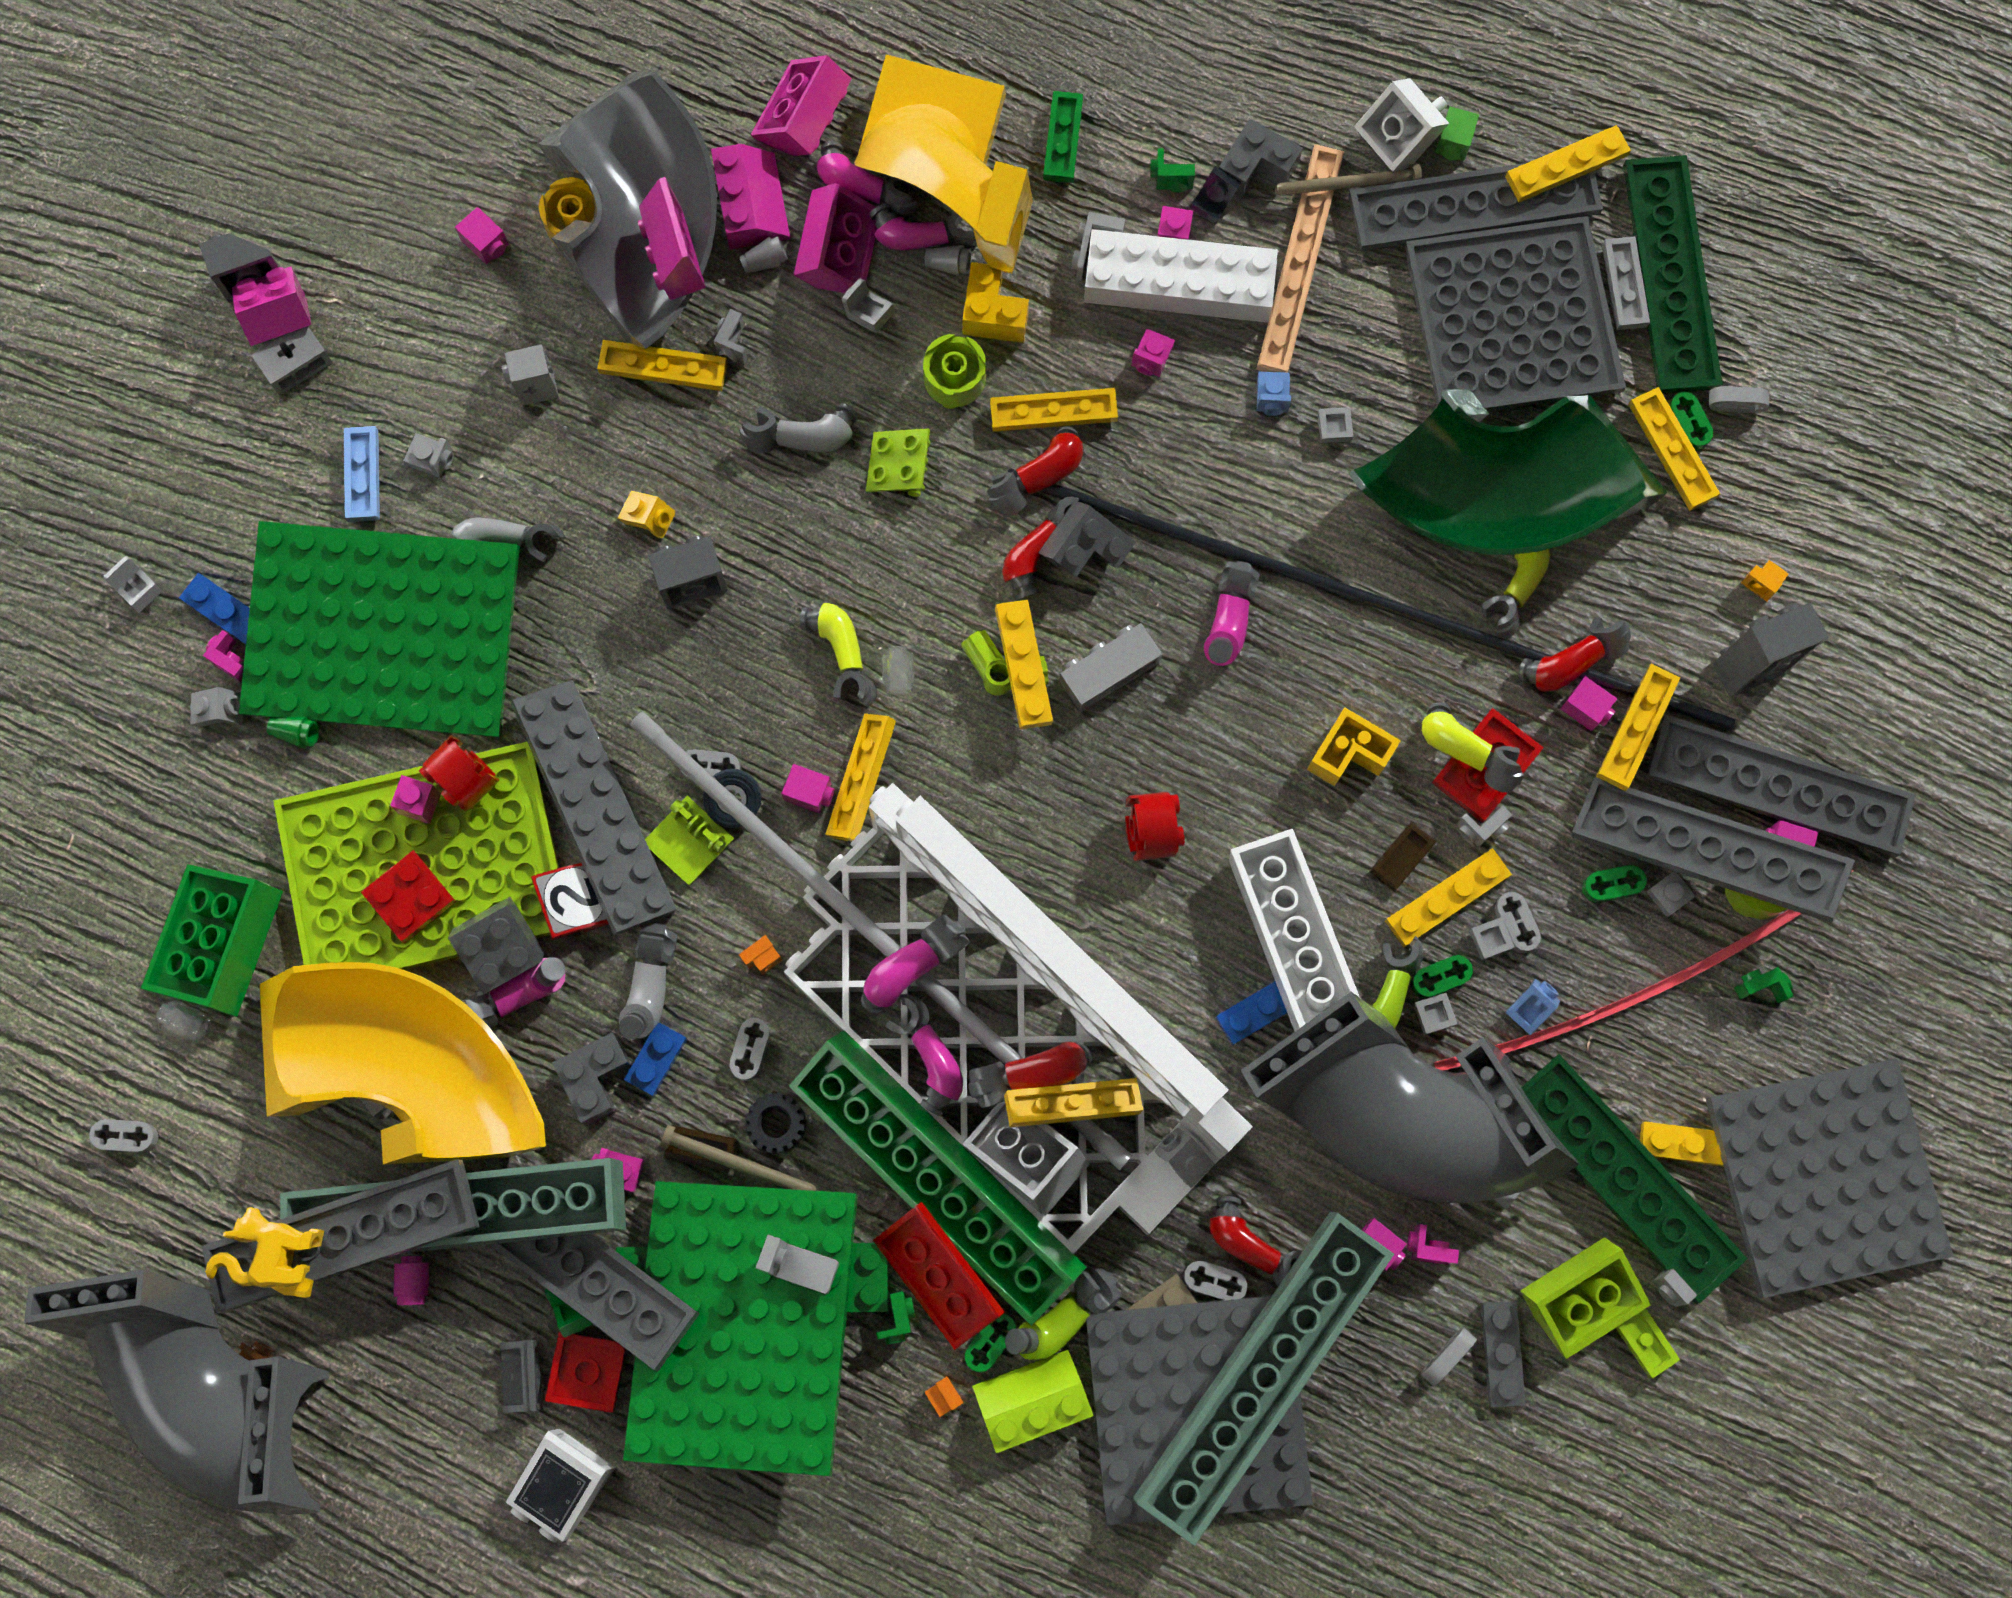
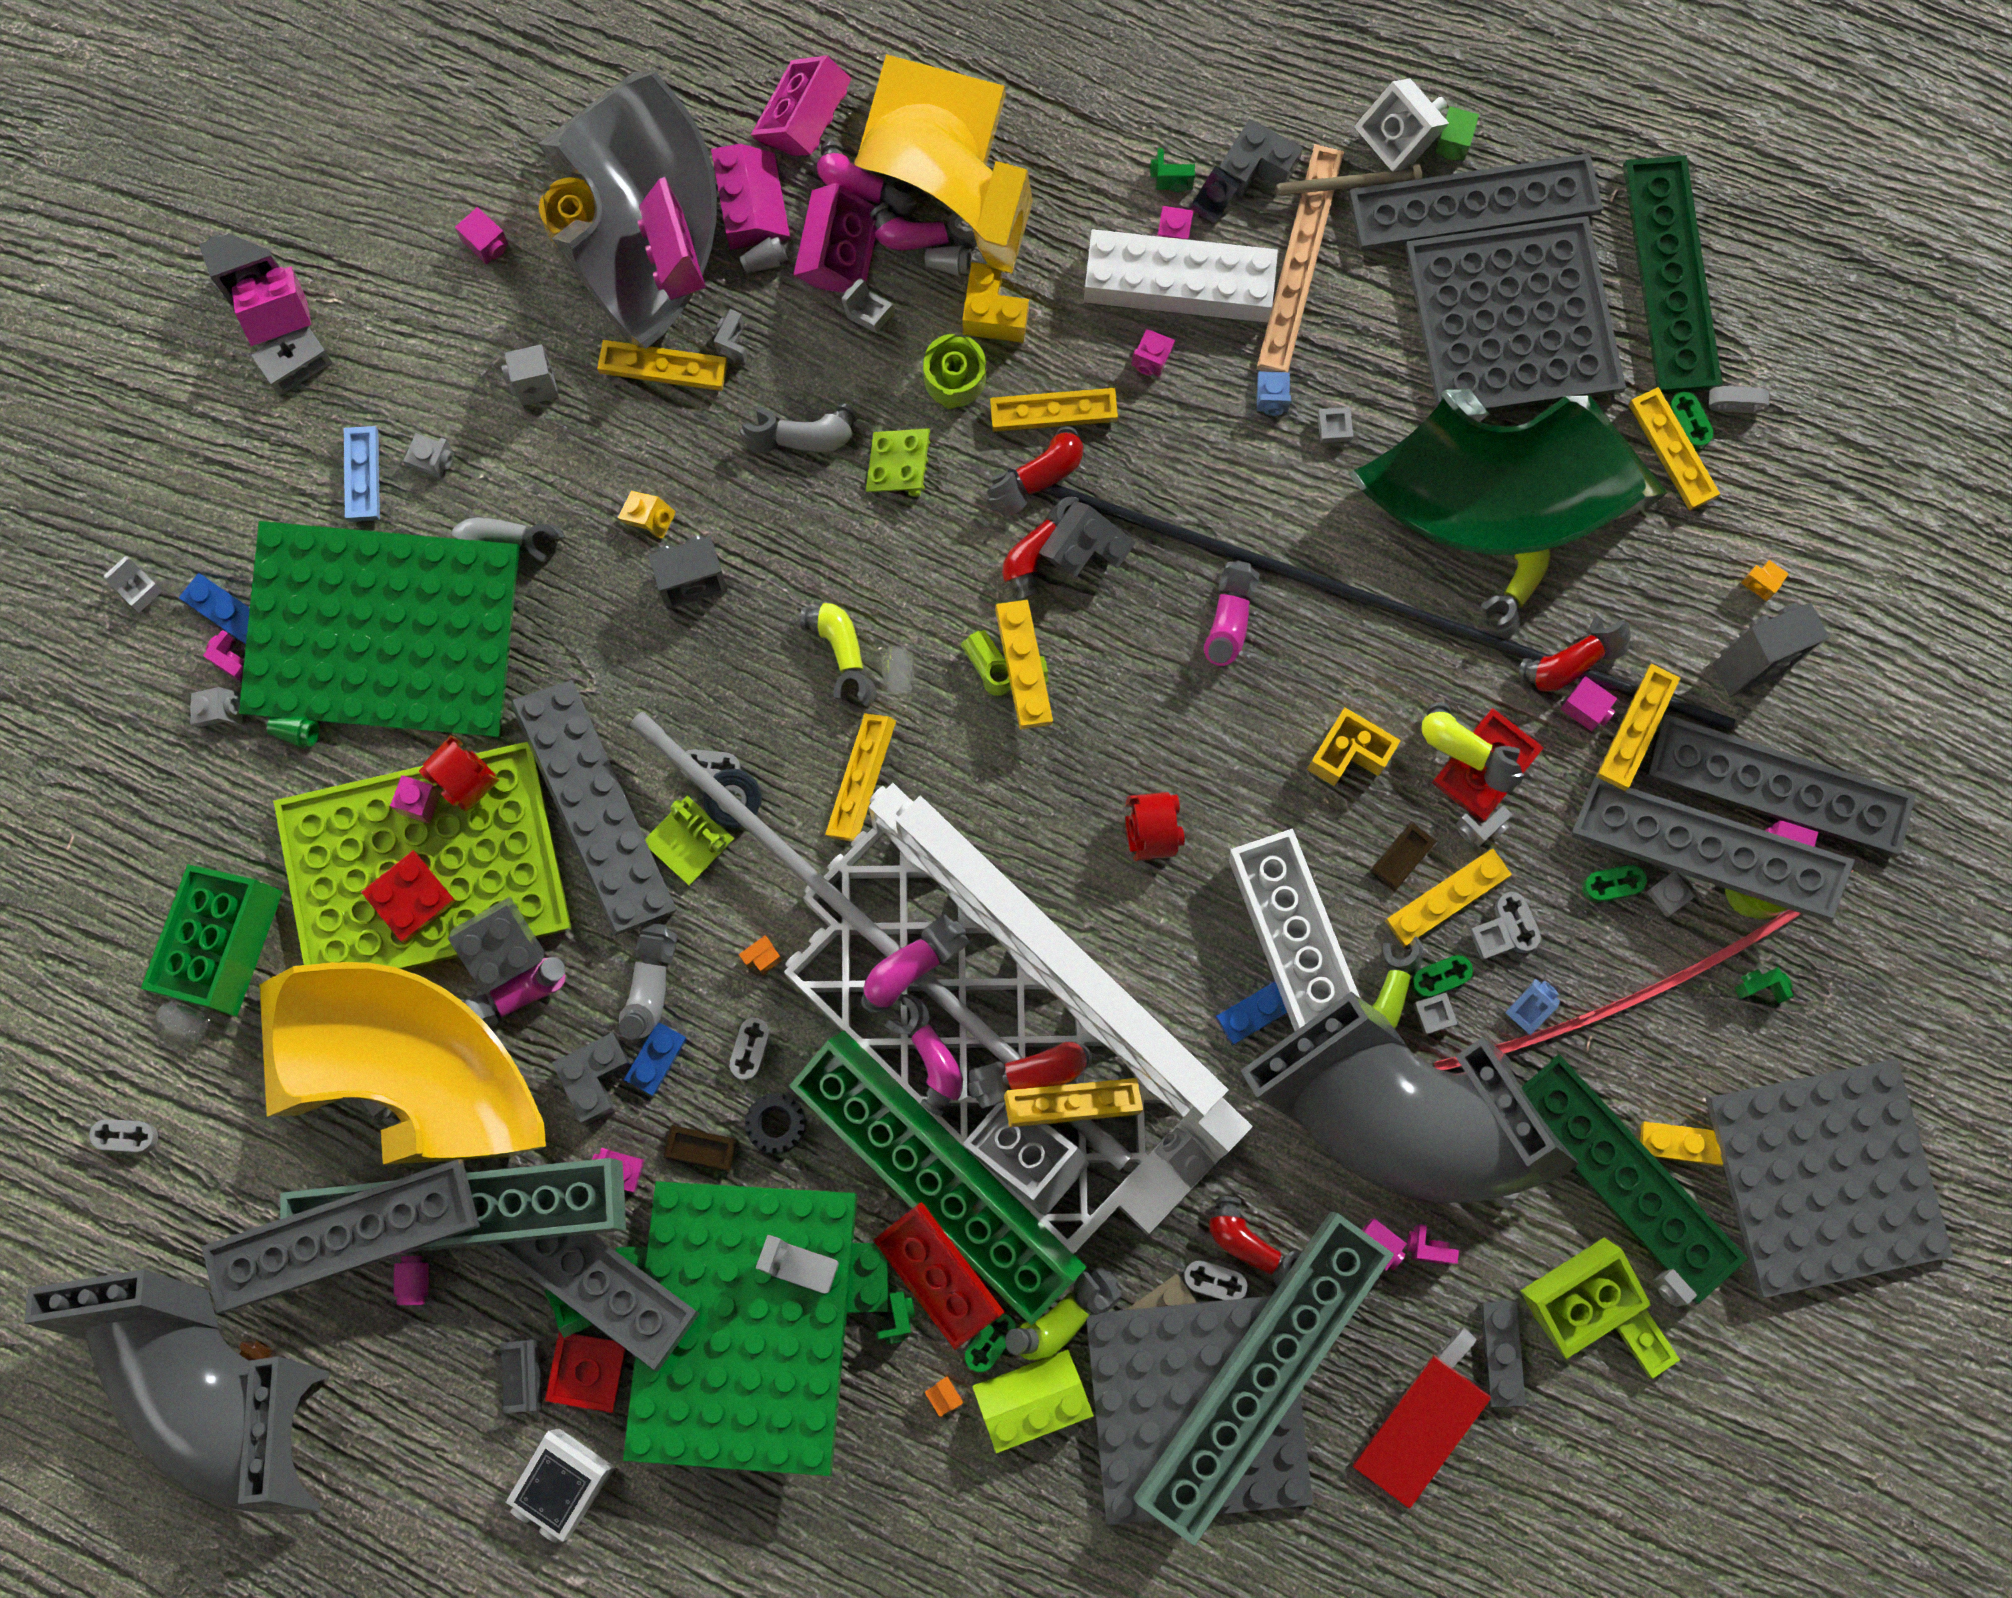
(273, 1255): yellow animal -> none
(568, 901): slope -> none
(732, 1161): dark tan bar -> none
(807, 789): dark pink brick -> none
(1063, 137): green plate -> none
(1096, 222): light grey bracket -> none
(1109, 666): light grey brick -> none
(1421, 1431): none -> red tile
(1567, 163): yellow plate -> none
(1625, 283): light grey plate -> none

